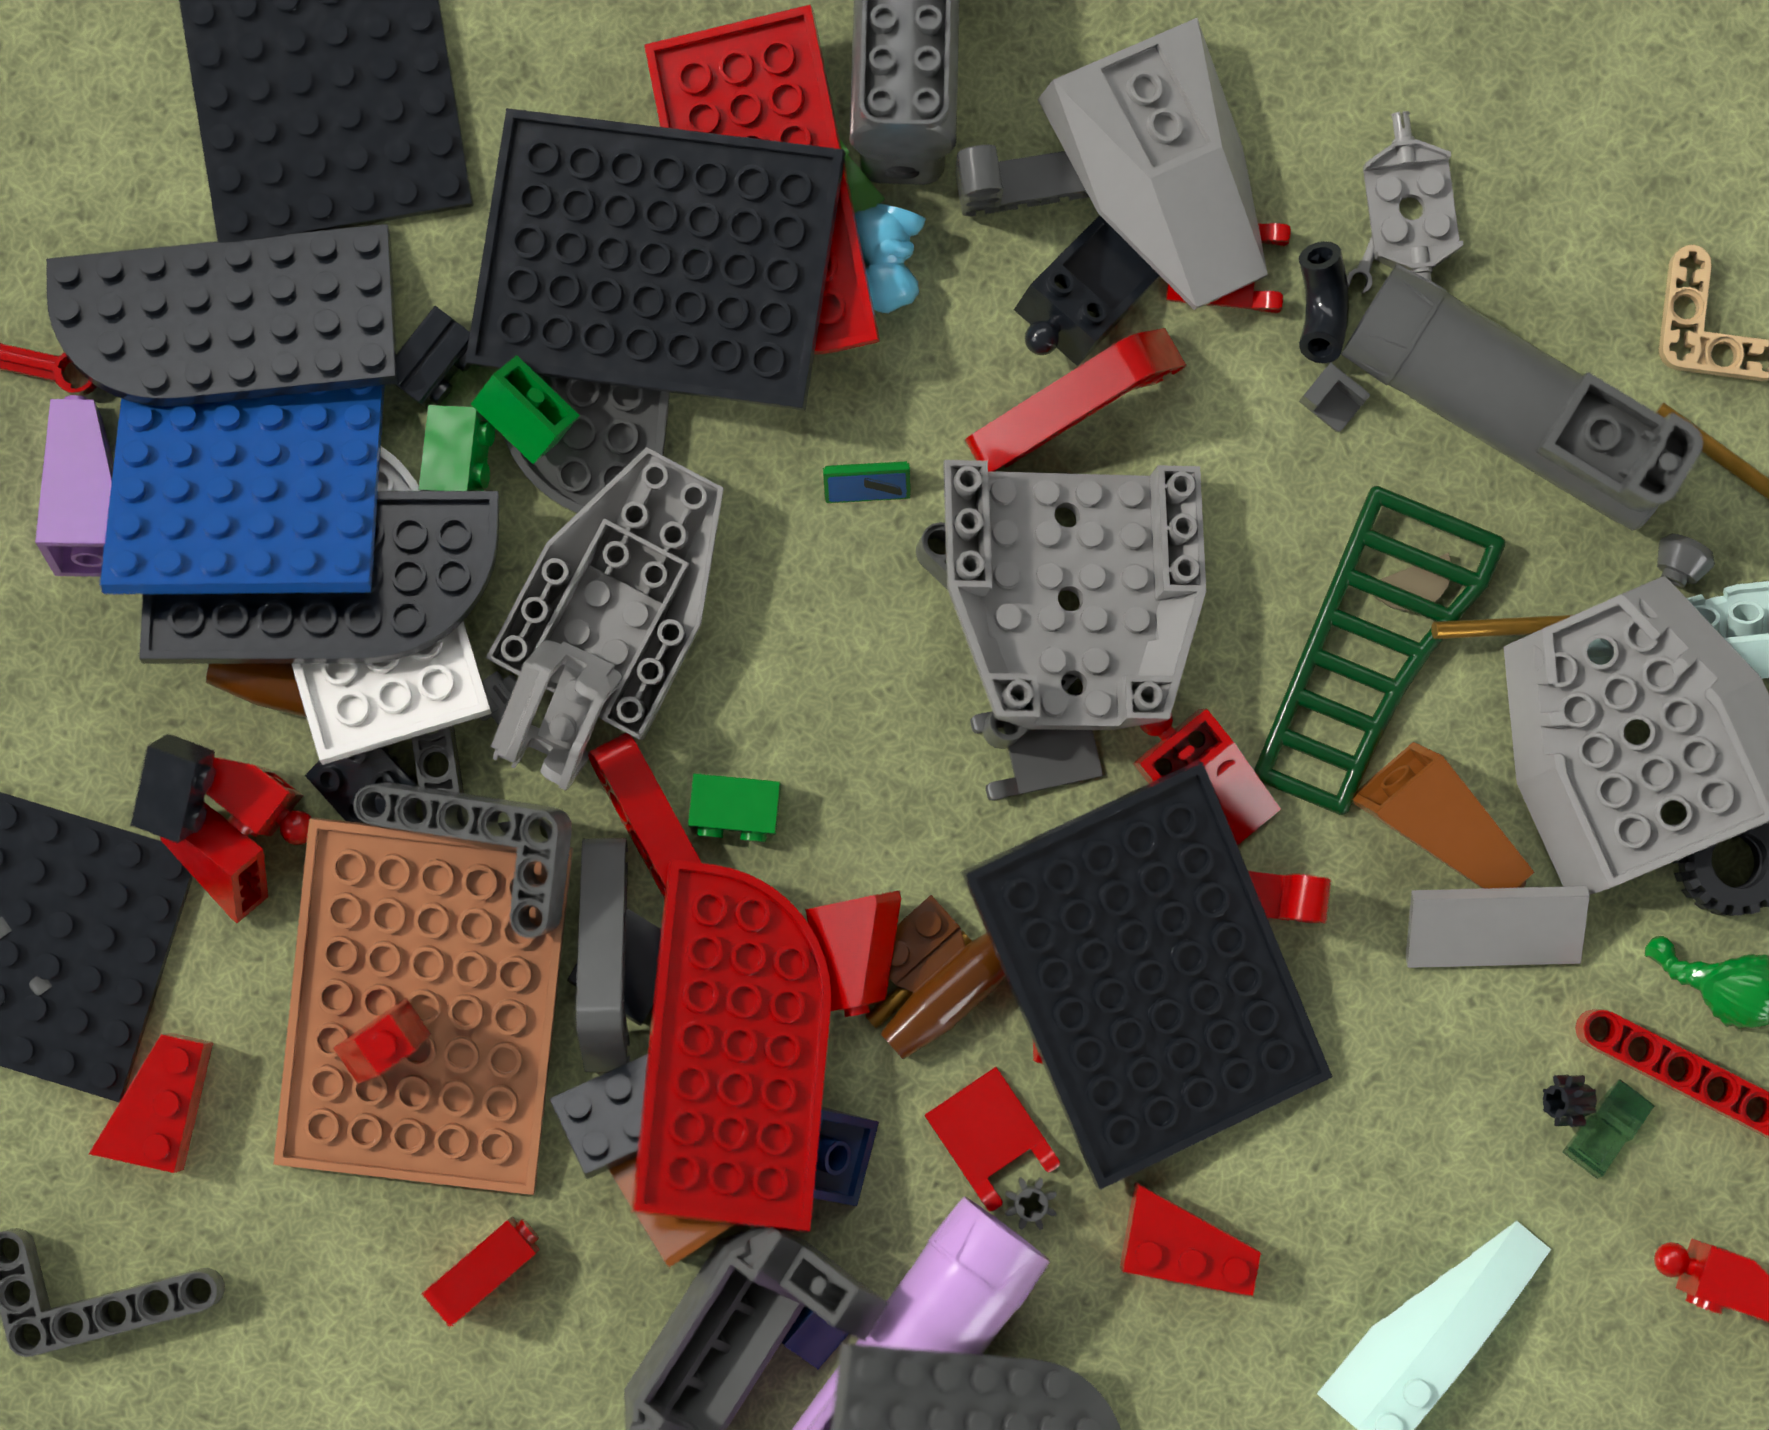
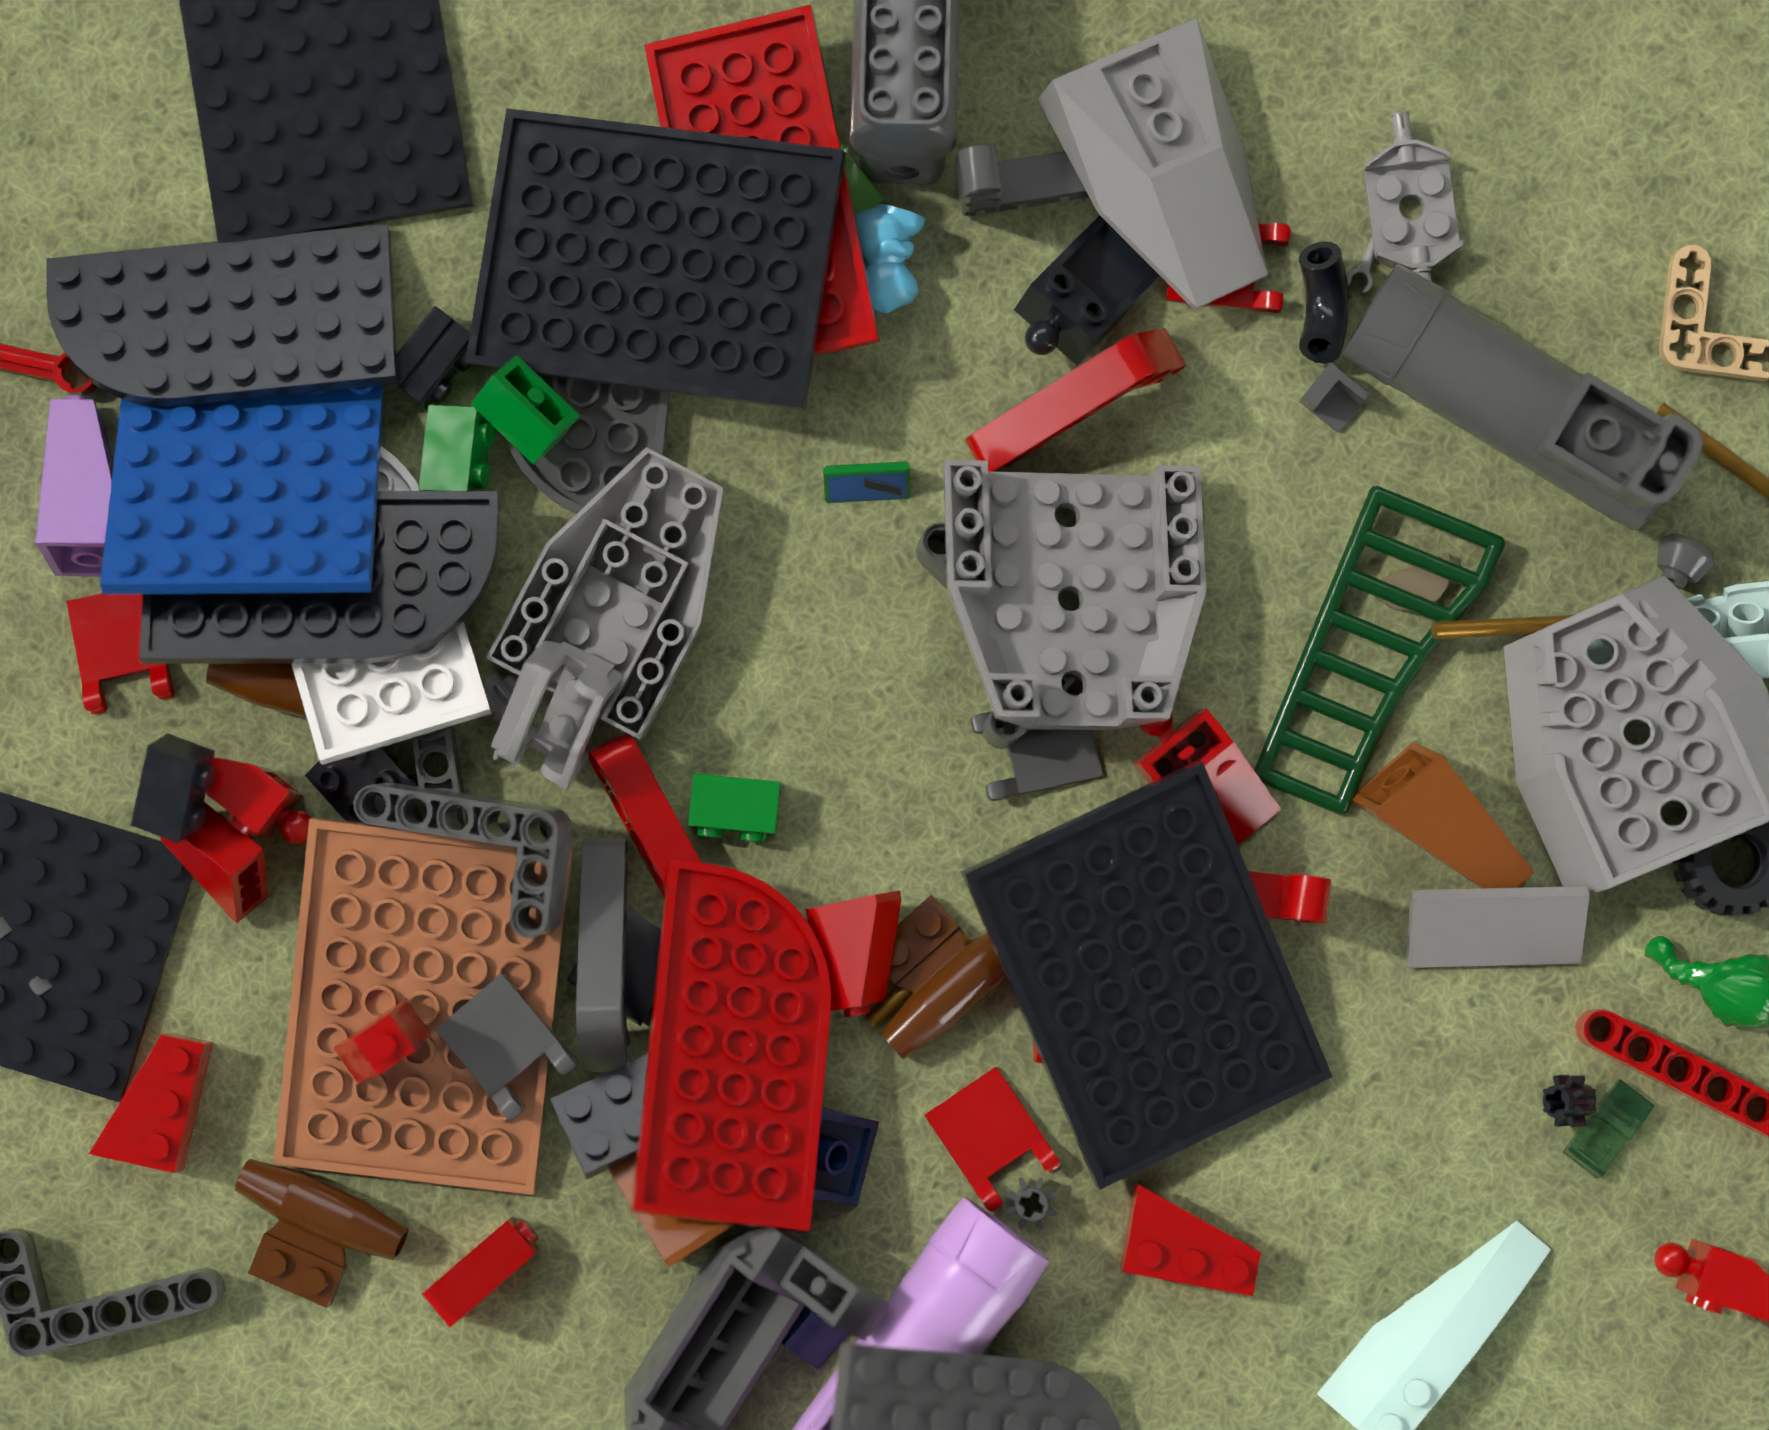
(108, 646): none -> red flag
(313, 1230): none -> reddish brown plate
(499, 1038): none -> dark grey flag

